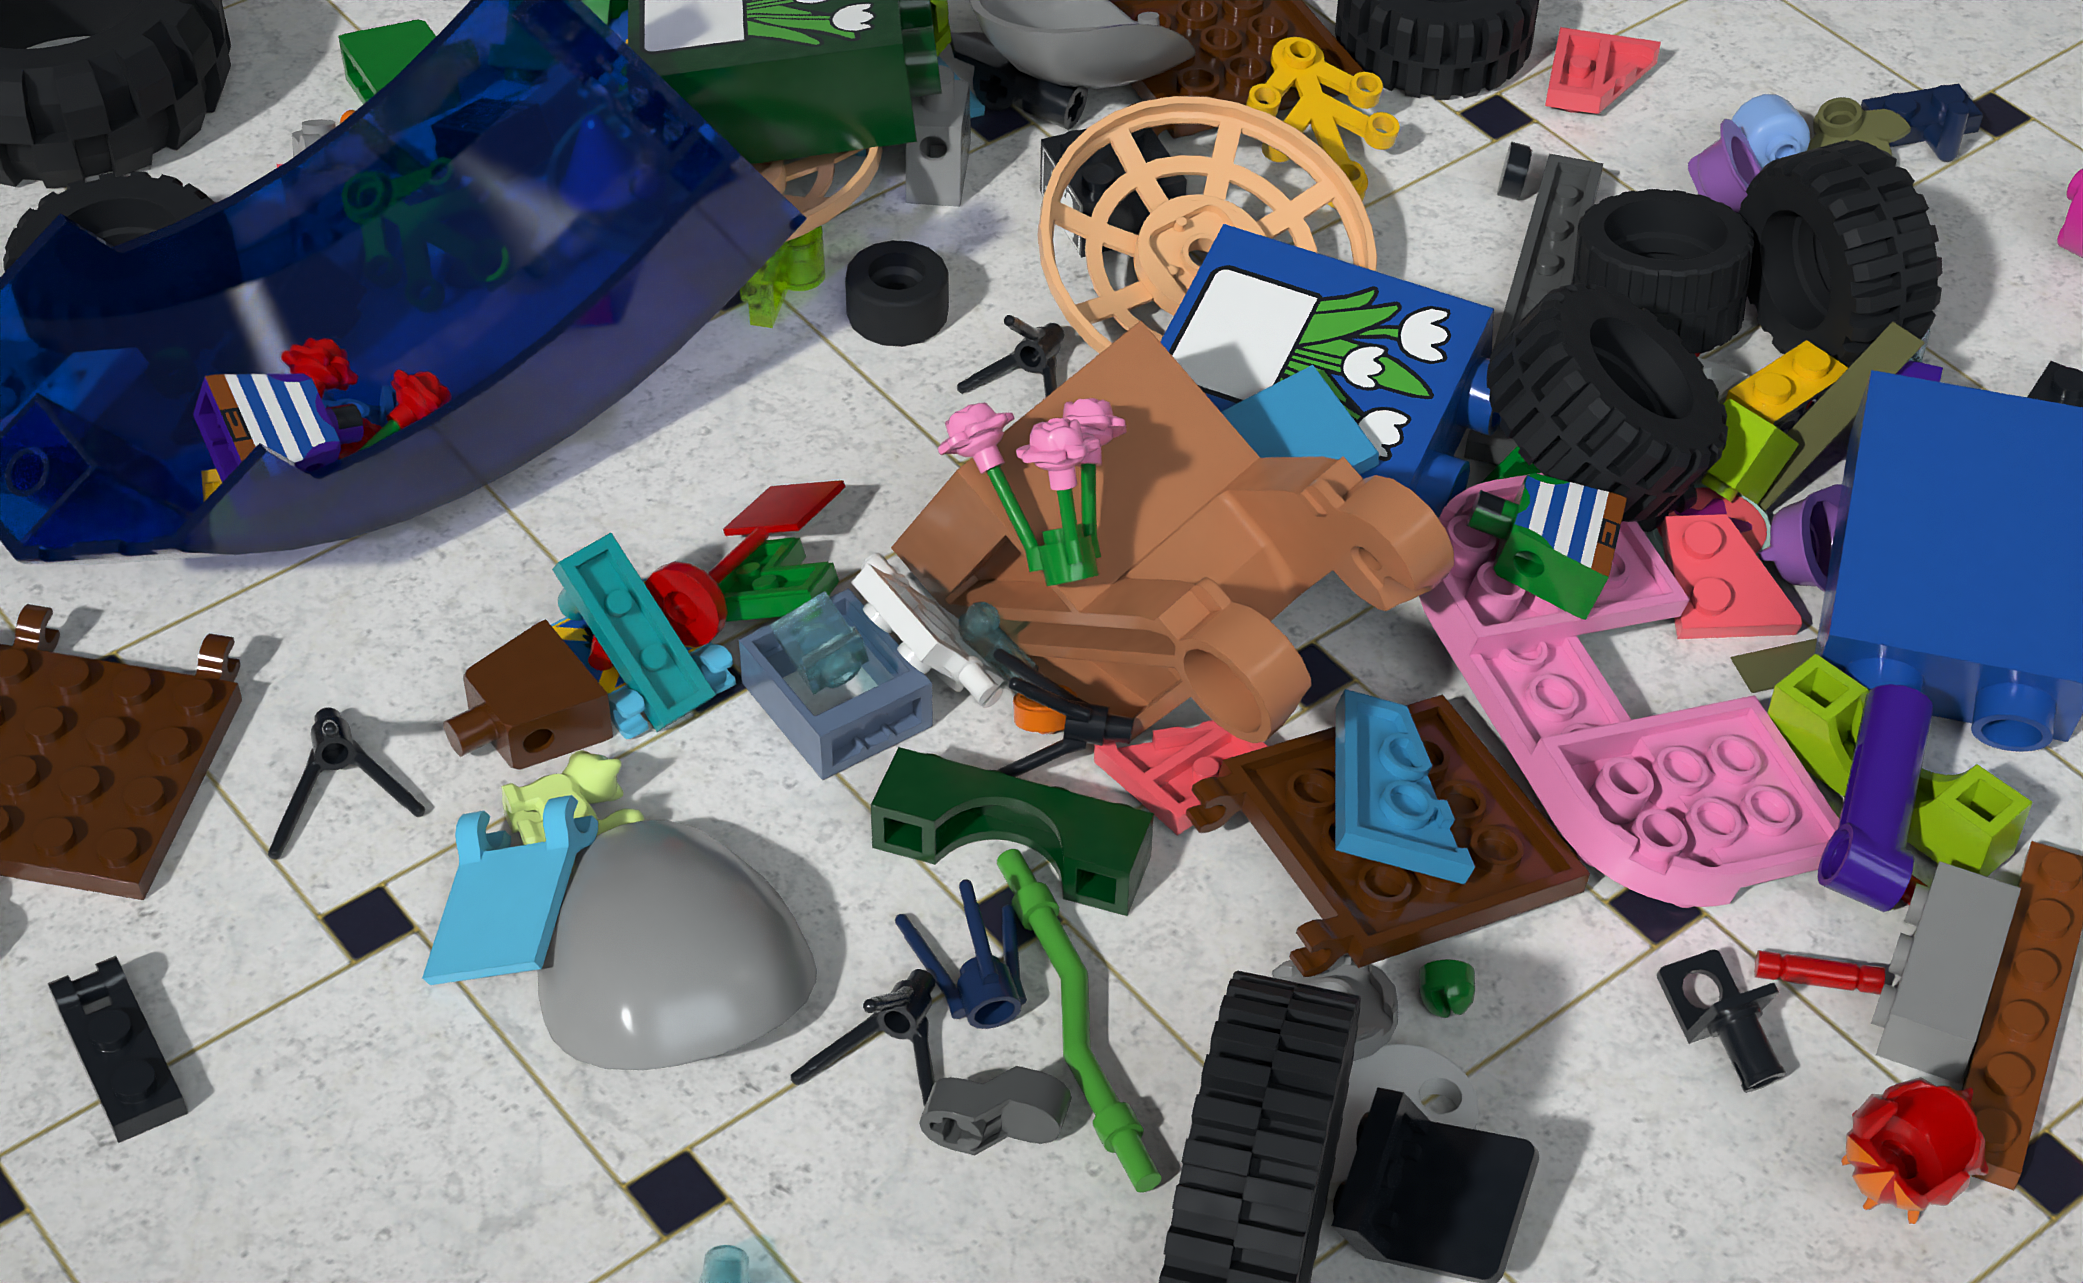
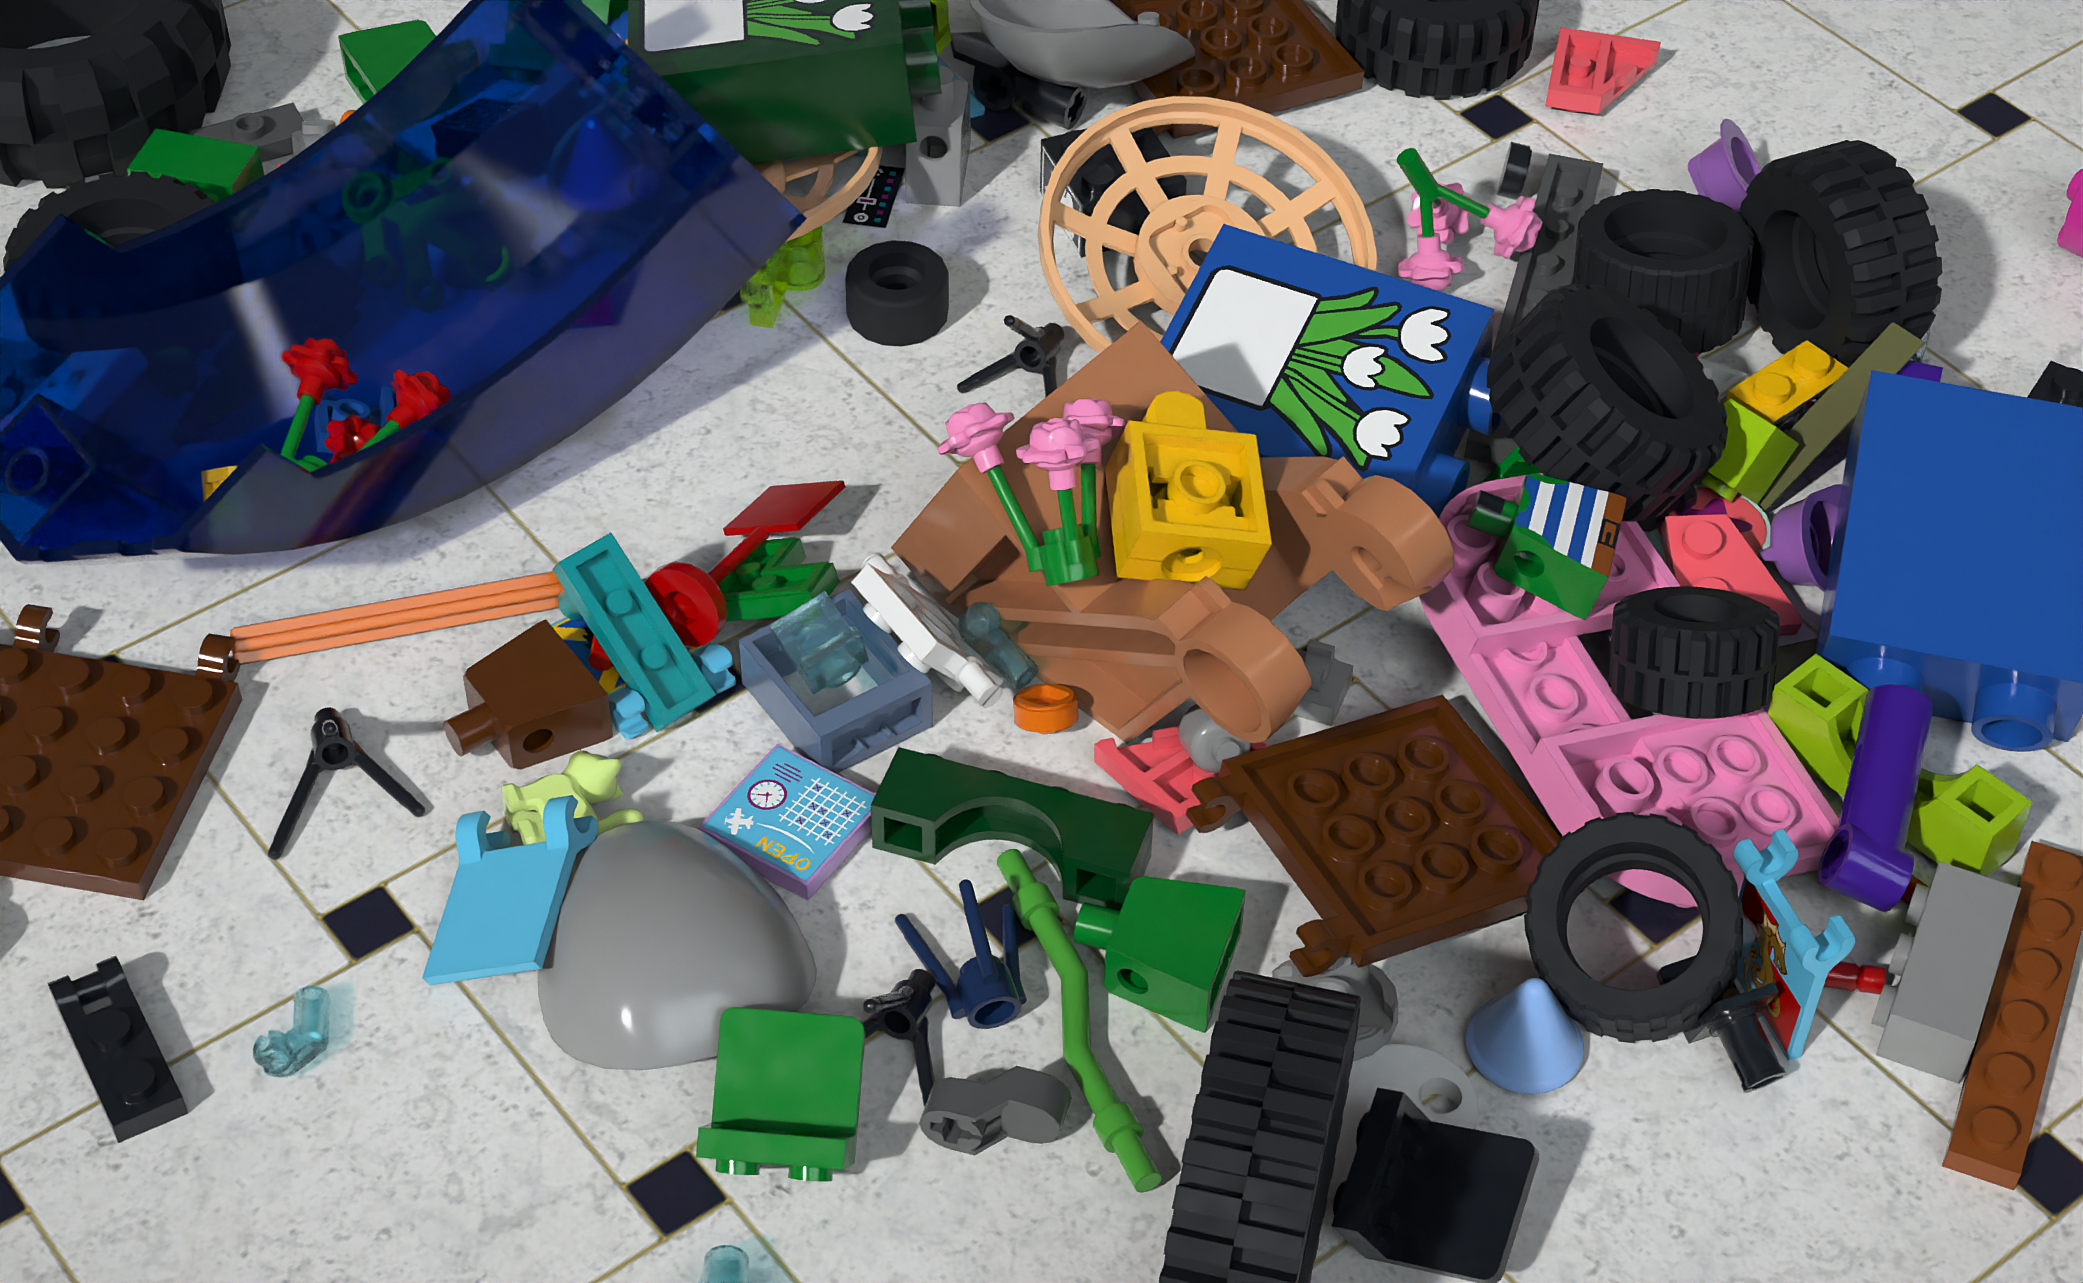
(207, 163): none -> green brick
(267, 129): none -> dark grey plate
(276, 411): torso -> none
(289, 1052): none -> clear light blue arm
(395, 617): none -> orange axle
(785, 1093): none -> green bracket
(792, 820): none -> tile
(876, 202): none -> black sticker
(1083, 722): black plant -> none
(1167, 945): none -> green torso
(1186, 498): none -> yellow brick
(1208, 742): none -> light grey piece
(1302, 65): yellow plant -> none
(1302, 420): dark azure tile -> none
(1329, 683): none -> light grey tile
(1385, 792): dark azure wing -> none
(1442, 210): none -> bright pink plant
(1447, 986): green hinge -> none
(1525, 1040): none -> light blue hat
(1638, 844): none -> black tyre
(1693, 652): none -> black tyre
(1772, 128): light blue head -> none
(1780, 946): none -> medium azure flag
(1846, 120): olive plate -> none
(1915, 1146): red hair -> none
(1935, 116): dark blue plate -> none

